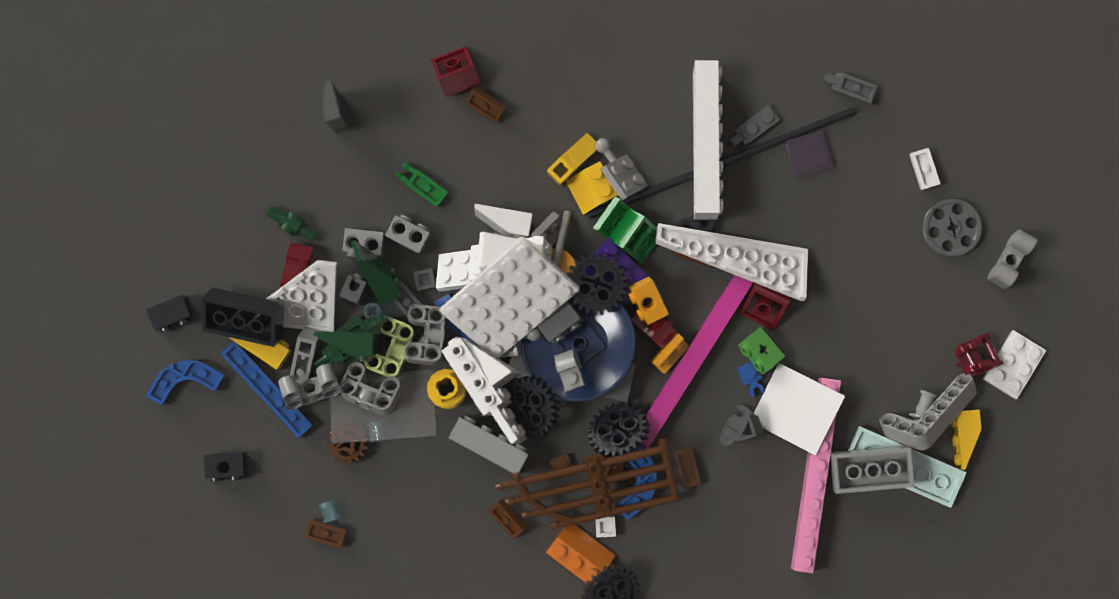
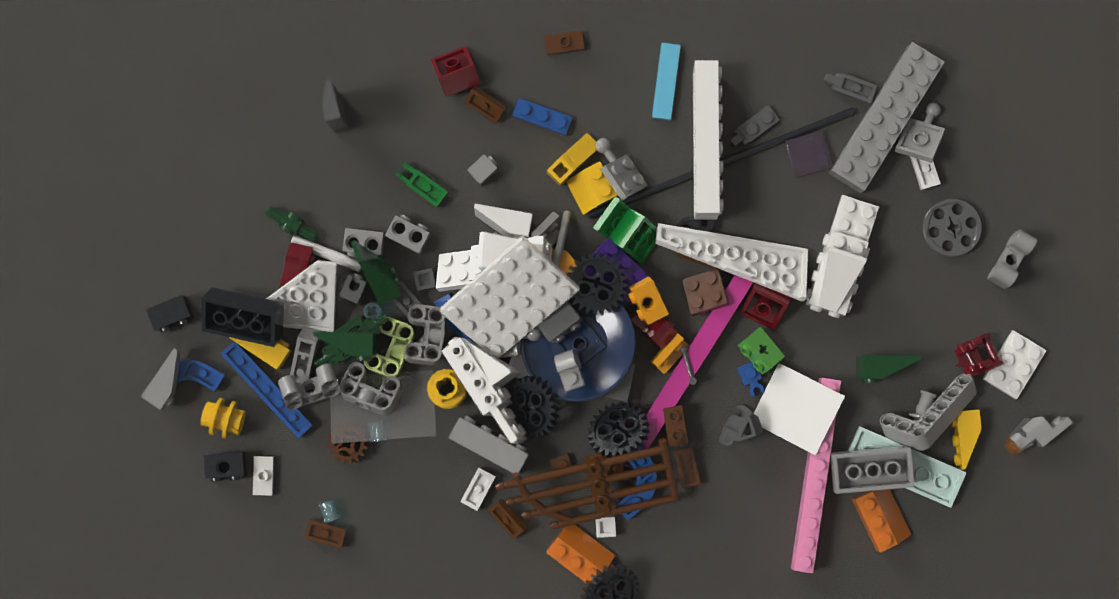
(163, 386): none -> light grey slope
(223, 418): none -> yellow piece
(263, 475): none -> white plate
(329, 254): none -> white axle
(478, 489): none -> white plate
(483, 169): none -> light grey brick
(542, 116): none -> blue plate
(564, 42): none -> reddish brown plate
(666, 81): none -> medium azure tile
(676, 425): none -> reddish brown bracket
(692, 380): none -> dark grey hinge
(705, 292): none -> reddish brown plate
(842, 258): none -> white wedge
(875, 367): none -> dark green slope
(881, 518): none -> orange slope
(886, 117): none -> light grey brick
(922, 138): none -> light grey plate
(1036, 431): none -> light grey plate

